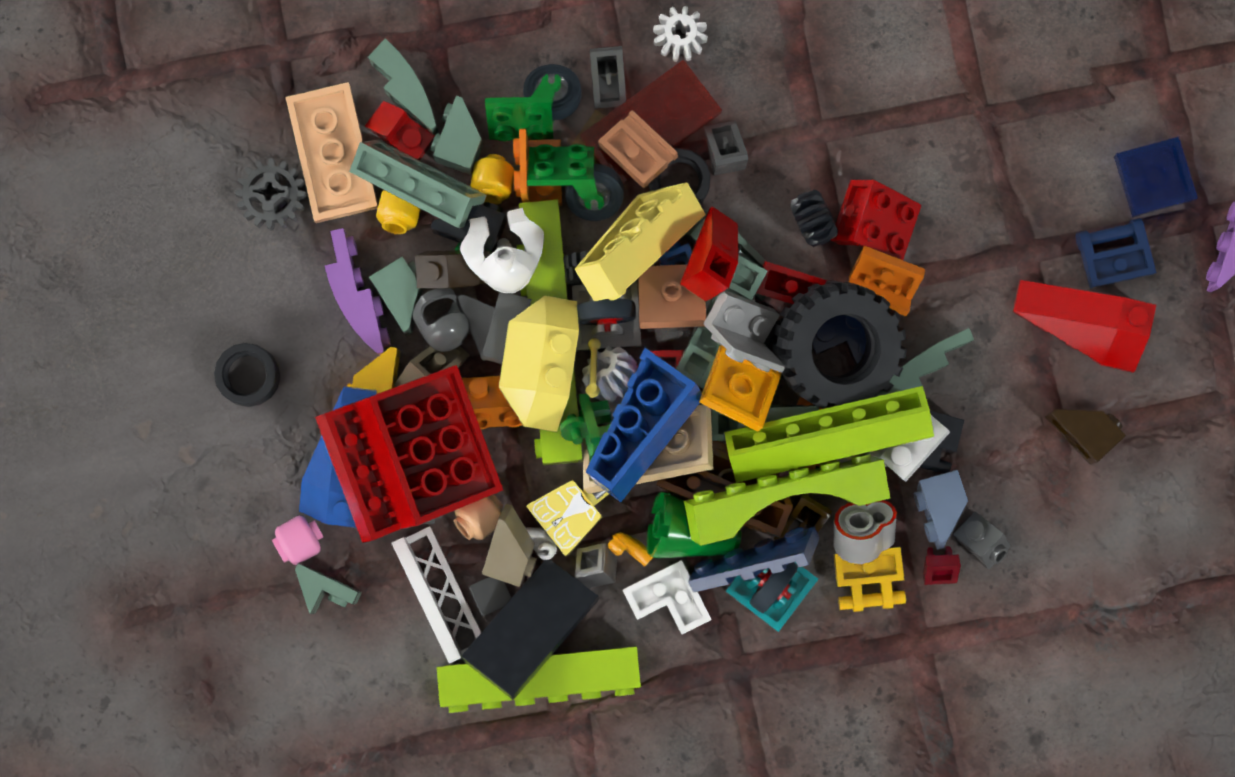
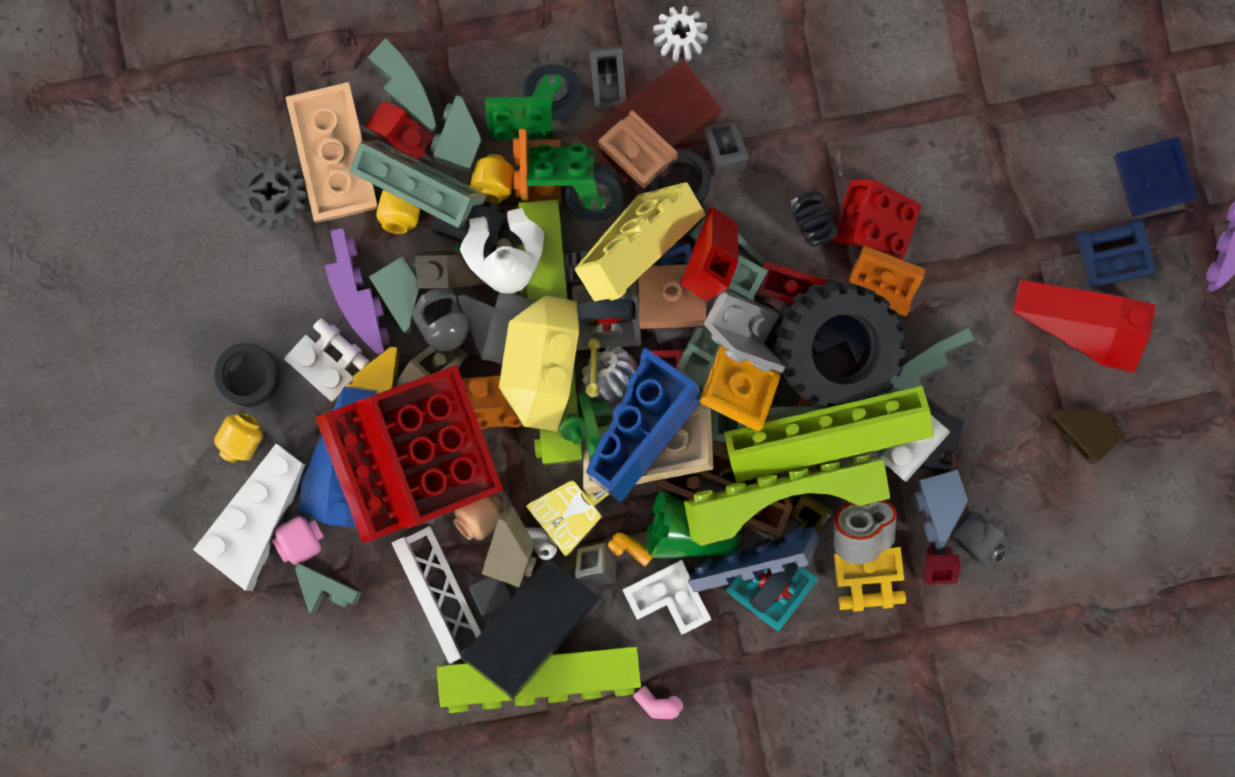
(238, 437): none -> yellow head
(245, 529): none -> white wedge
(320, 368): none -> white plate
(658, 708): none -> bright pink arm

